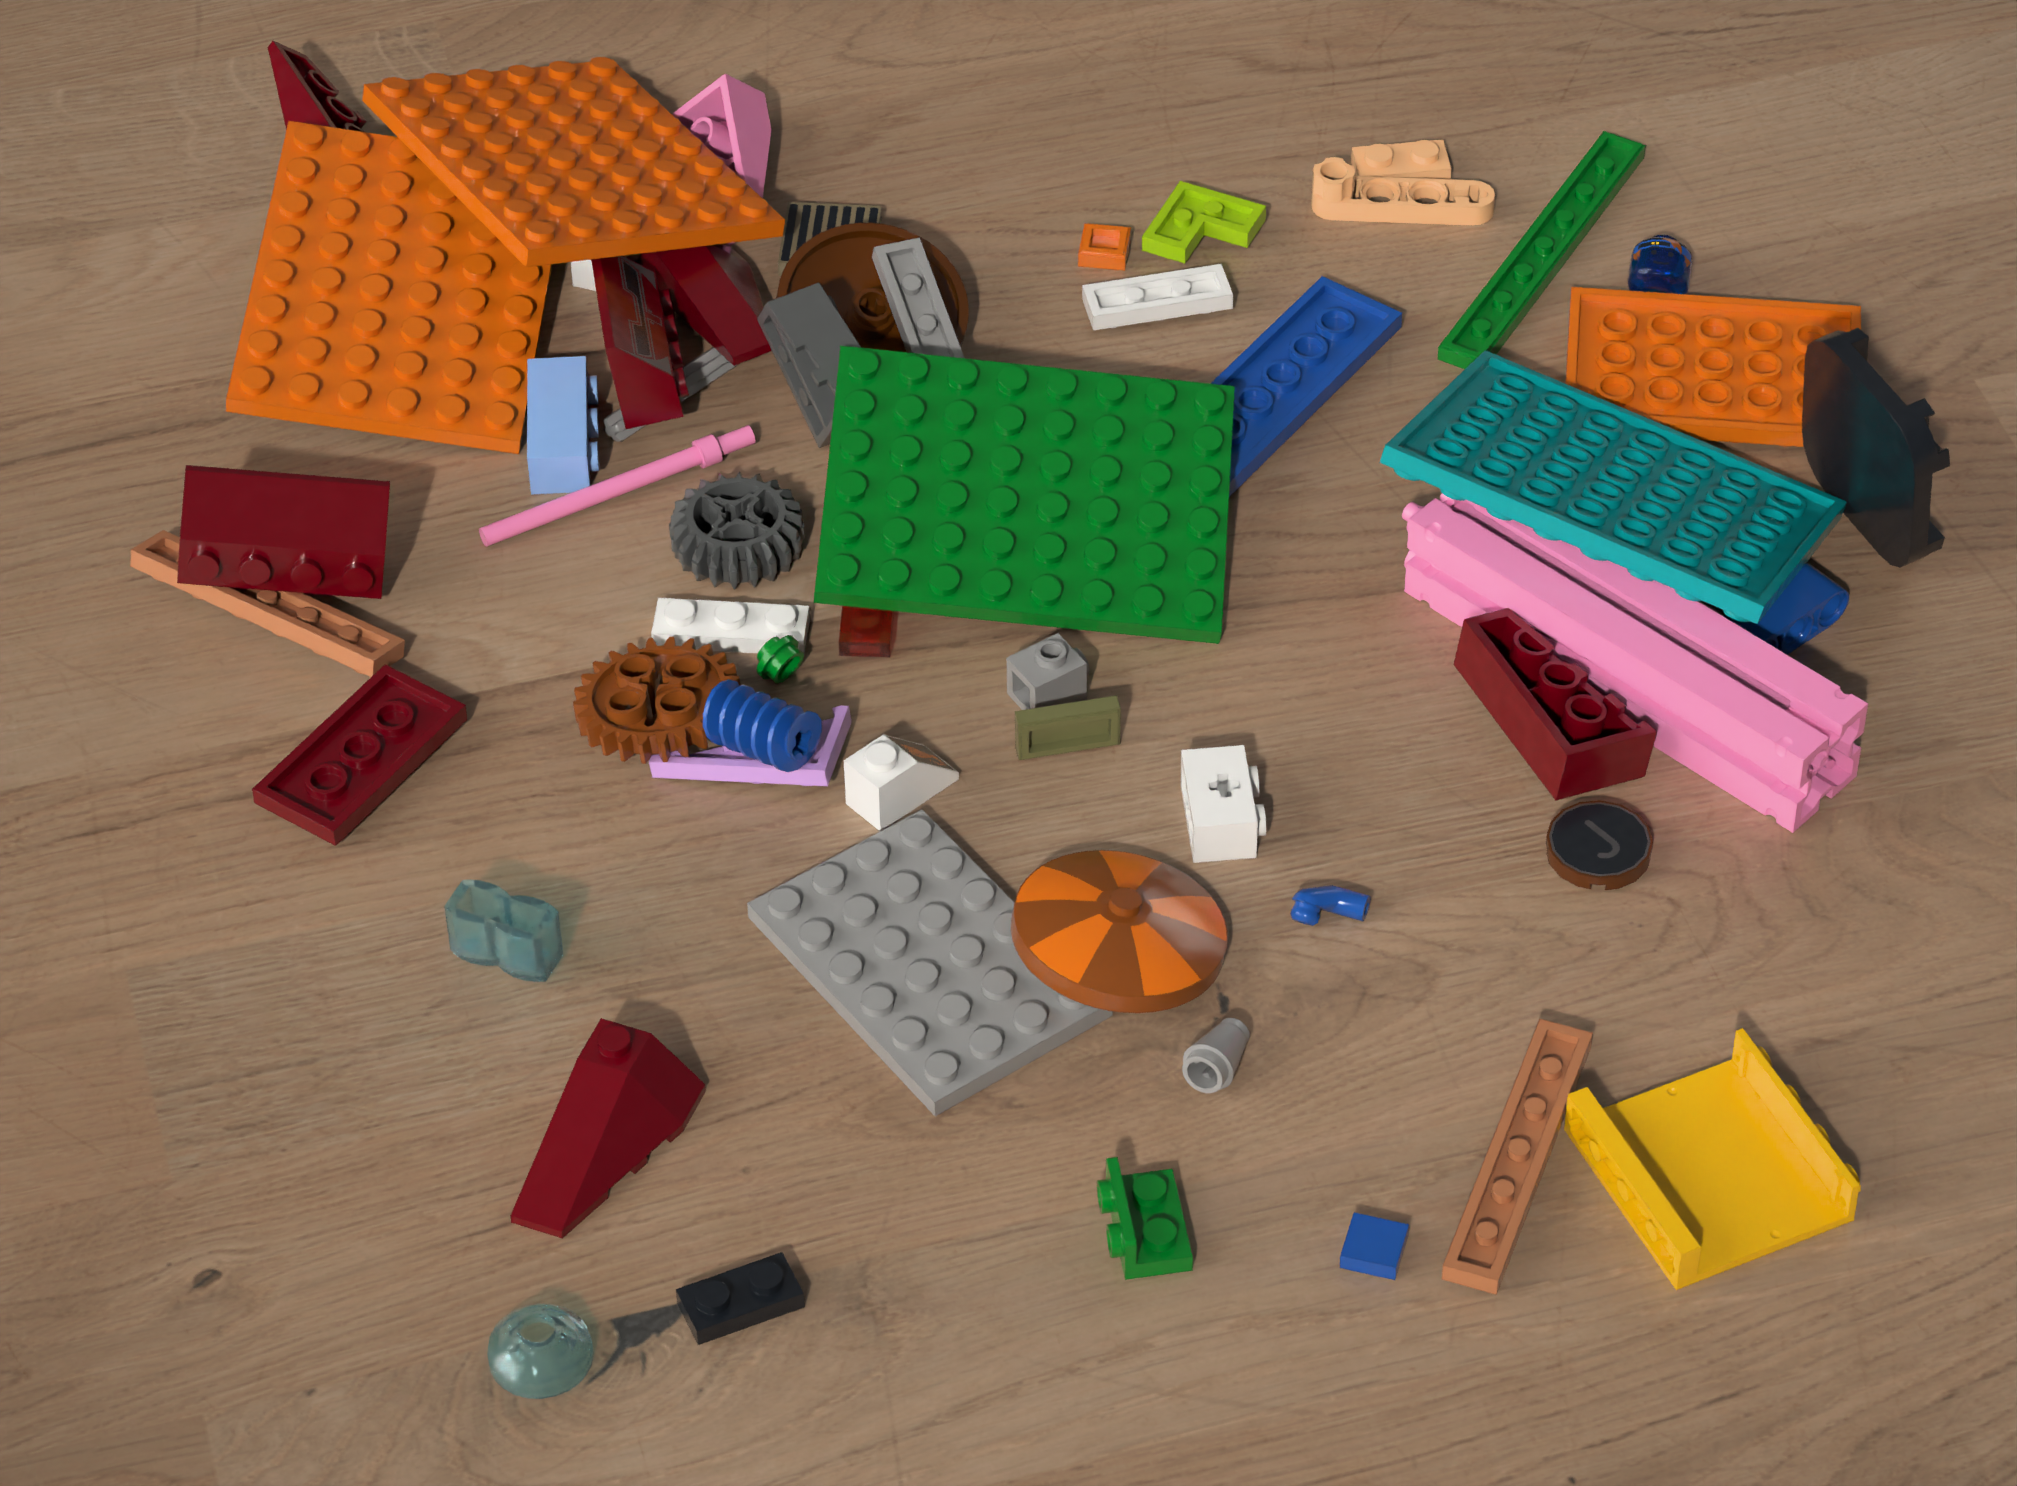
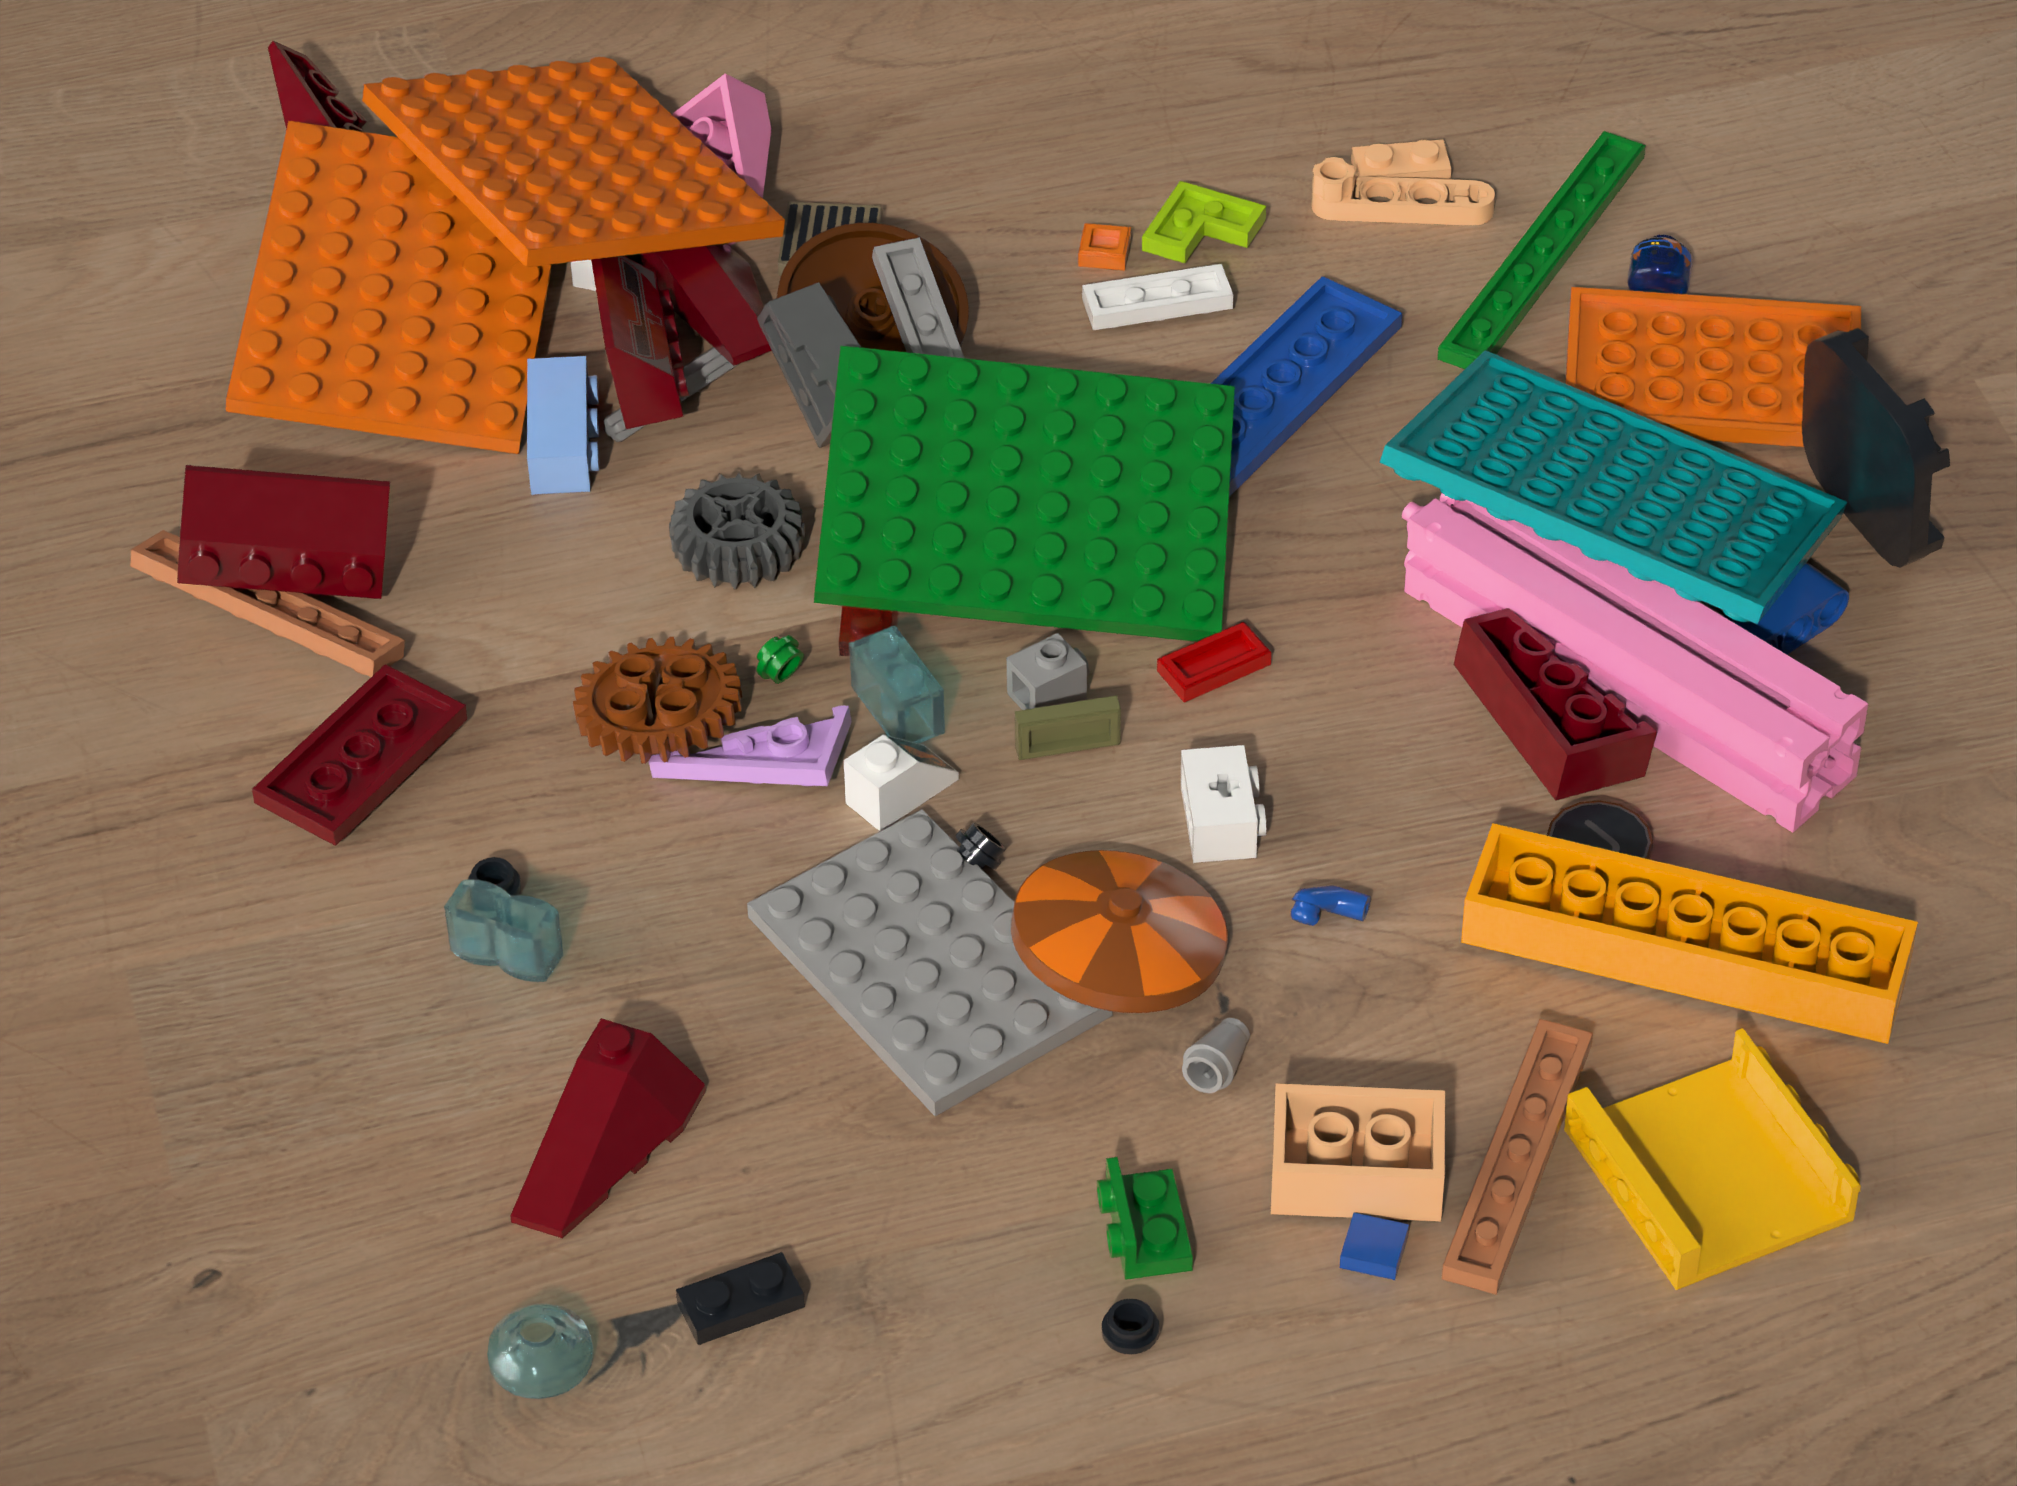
(498, 872): none -> black plate
(704, 452): bright pink bar -> none
(727, 624): white plate -> none
(761, 726): blue piece -> none
(897, 686): none -> clear light blue brick
(980, 846): none -> black plate
(1130, 1315): none -> black plate
(1214, 661): none -> red tile
(1358, 1152): none -> light nougat brick
(1689, 932): none -> light orange brick

